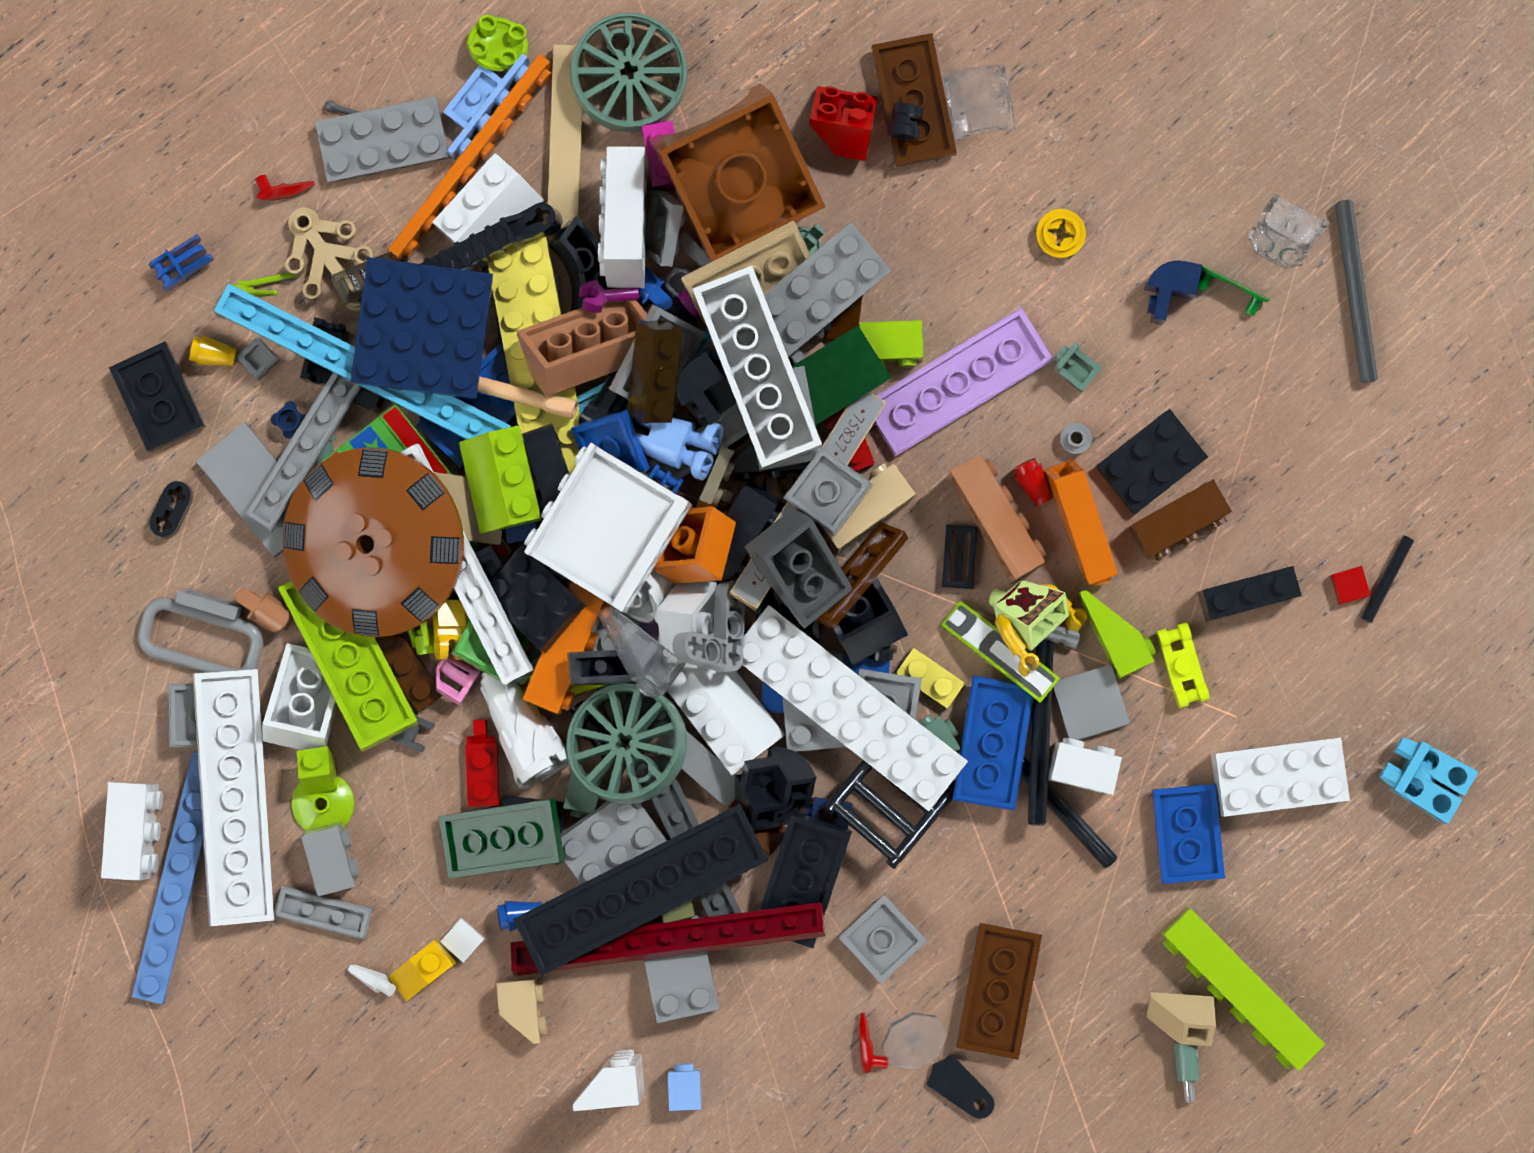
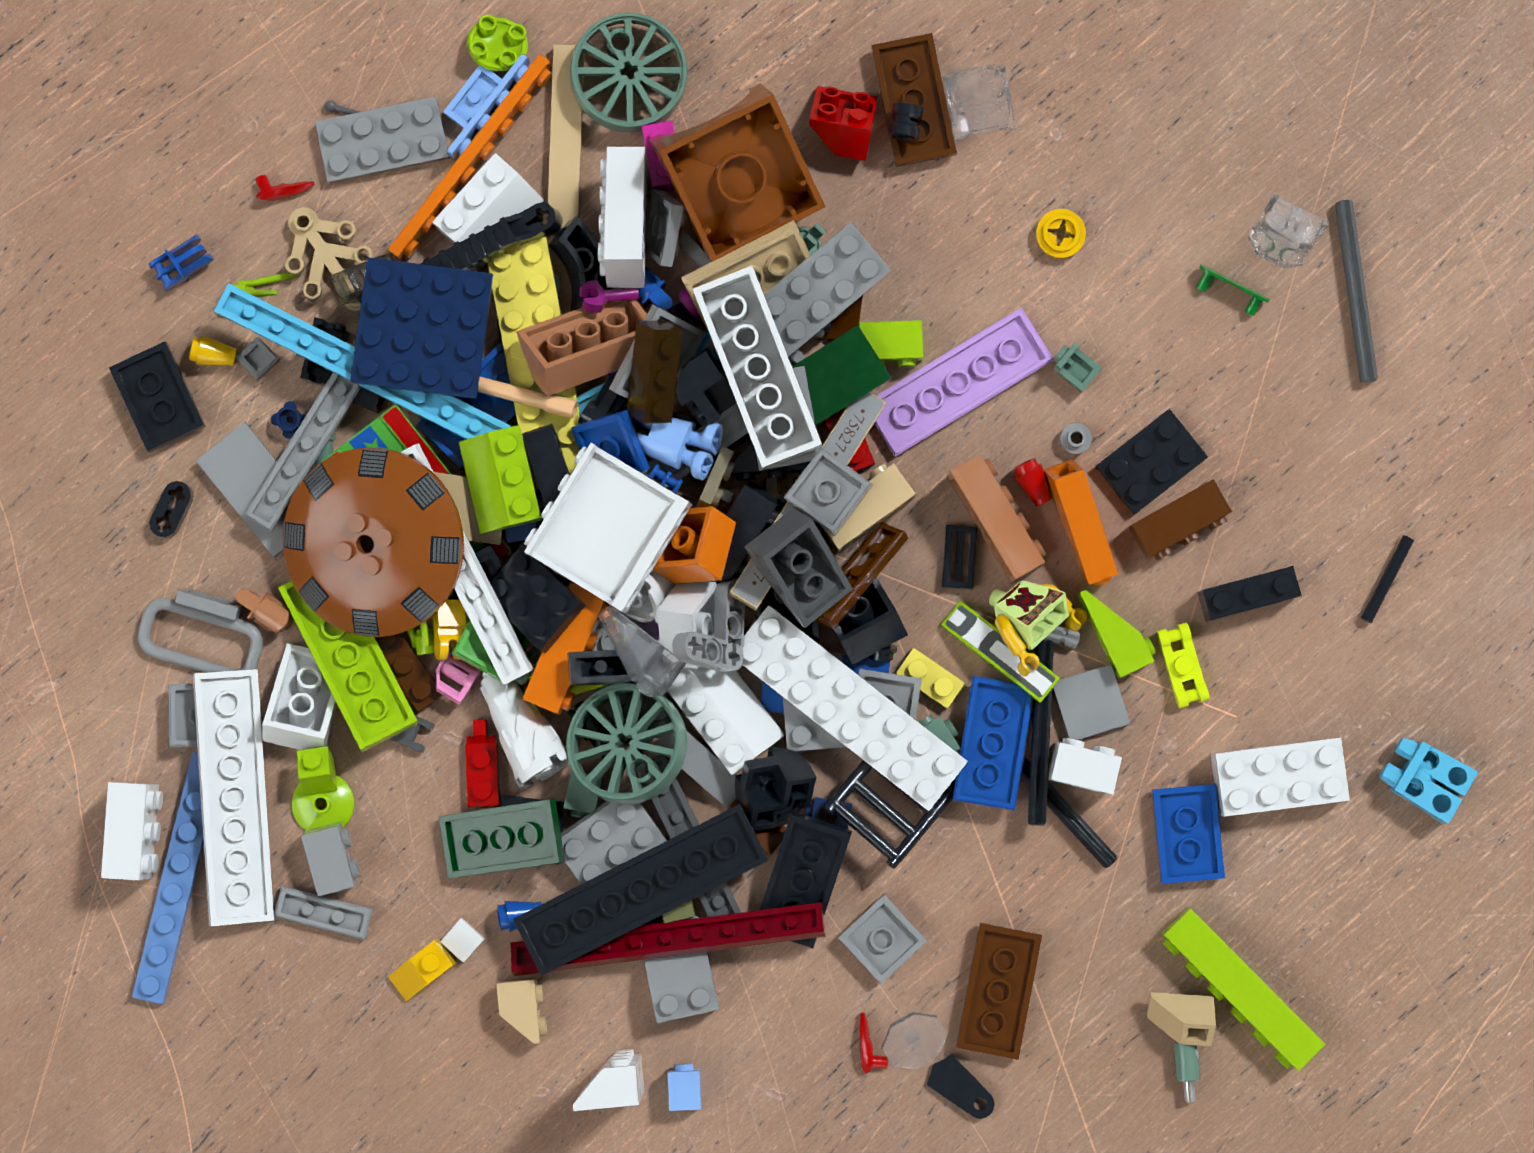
(374, 980): white bar -> none
(674, 283): light grey tile -> none
(1171, 279): dark blue brick -> none
(1350, 585): red tile -> none

